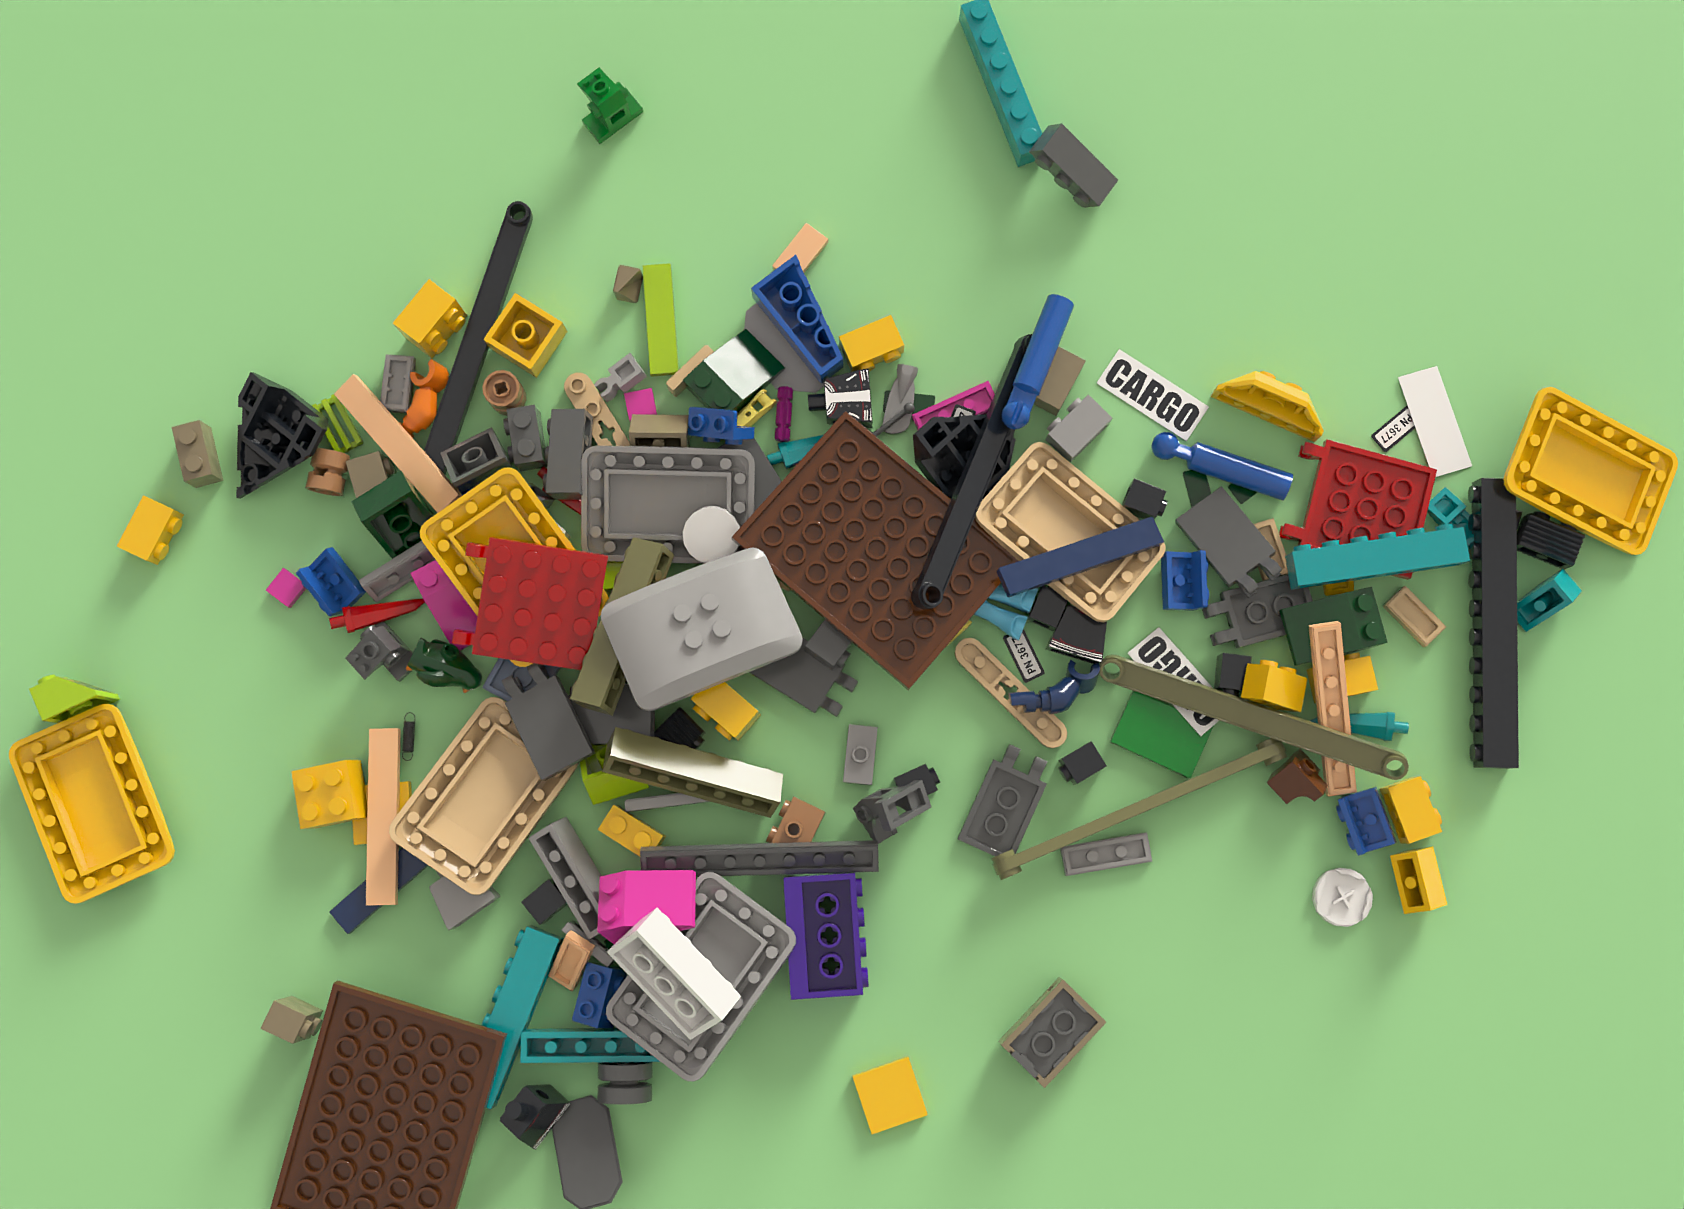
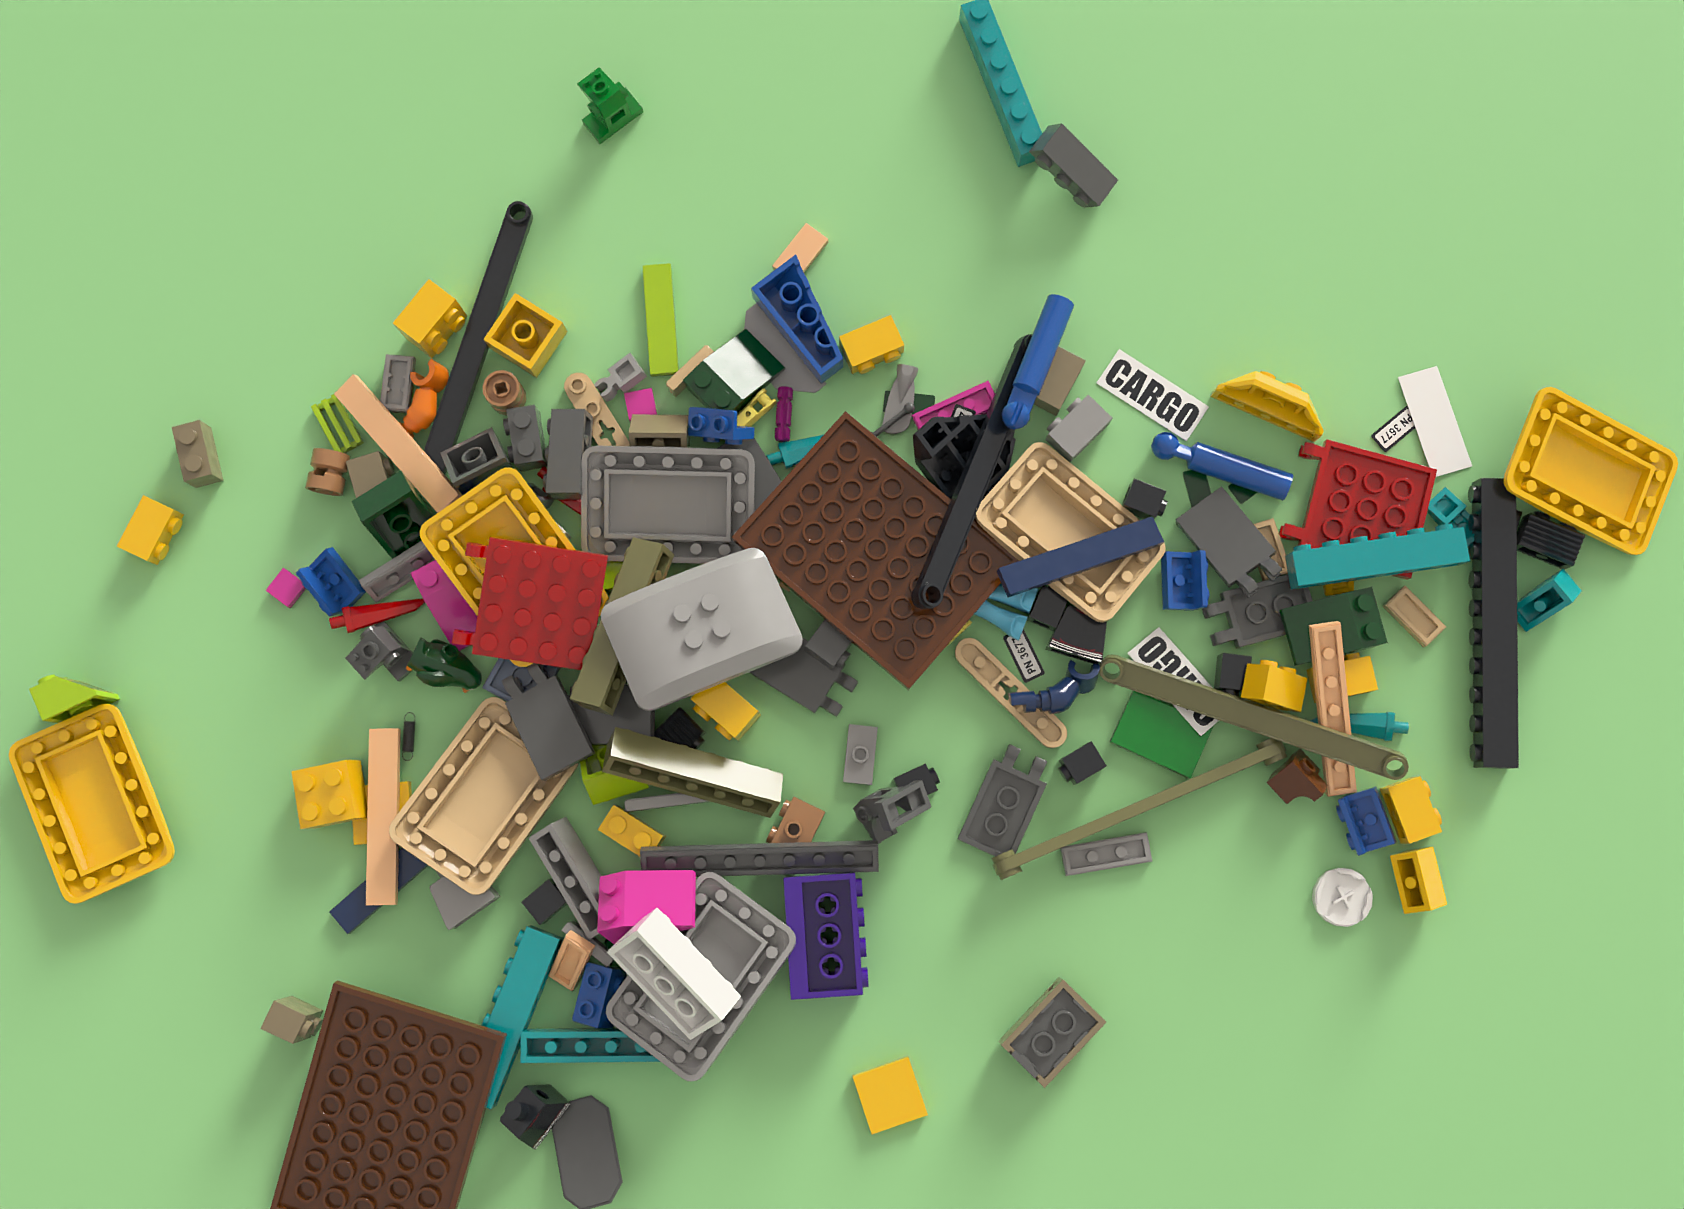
(274, 433): black wedge -> none
(624, 1082): dark grey wheel -> none
(628, 284): dark tan slope -> none
(710, 534): white tile -> none
(845, 393): torso -> none

